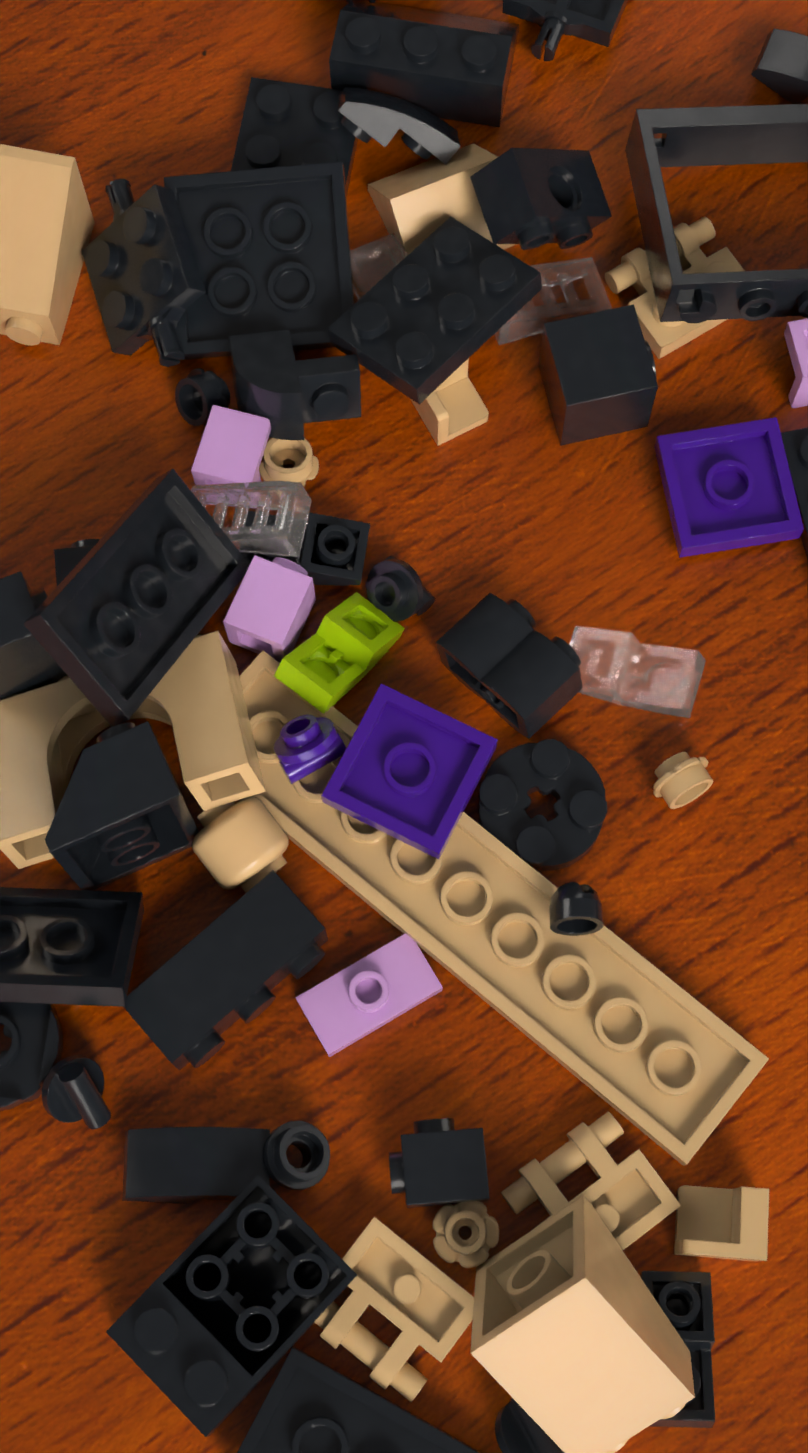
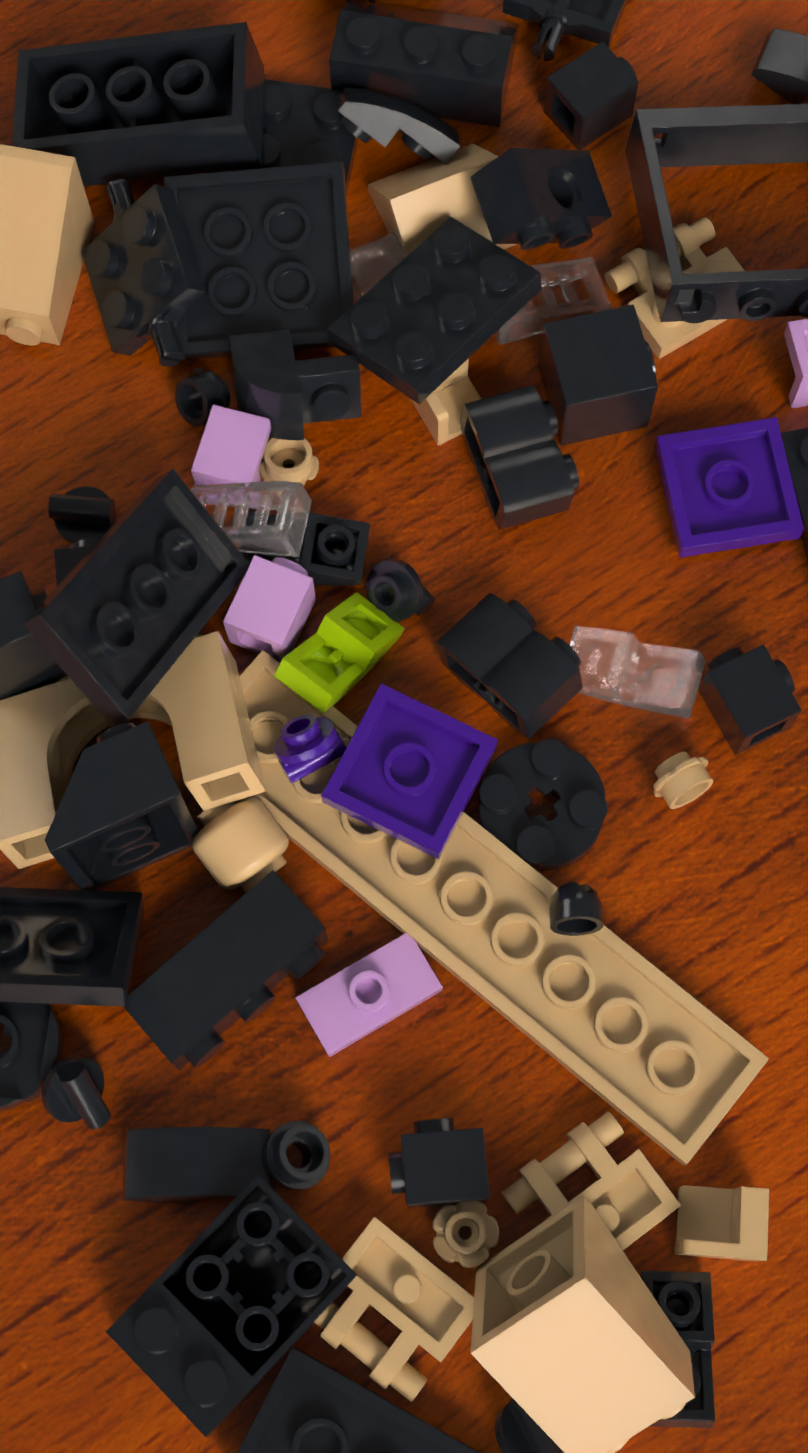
(82, 513): none -> black plate
(145, 103): none -> black brick
(518, 457): none -> black brick
(591, 95): none -> black brick
(749, 696): none -> black brick

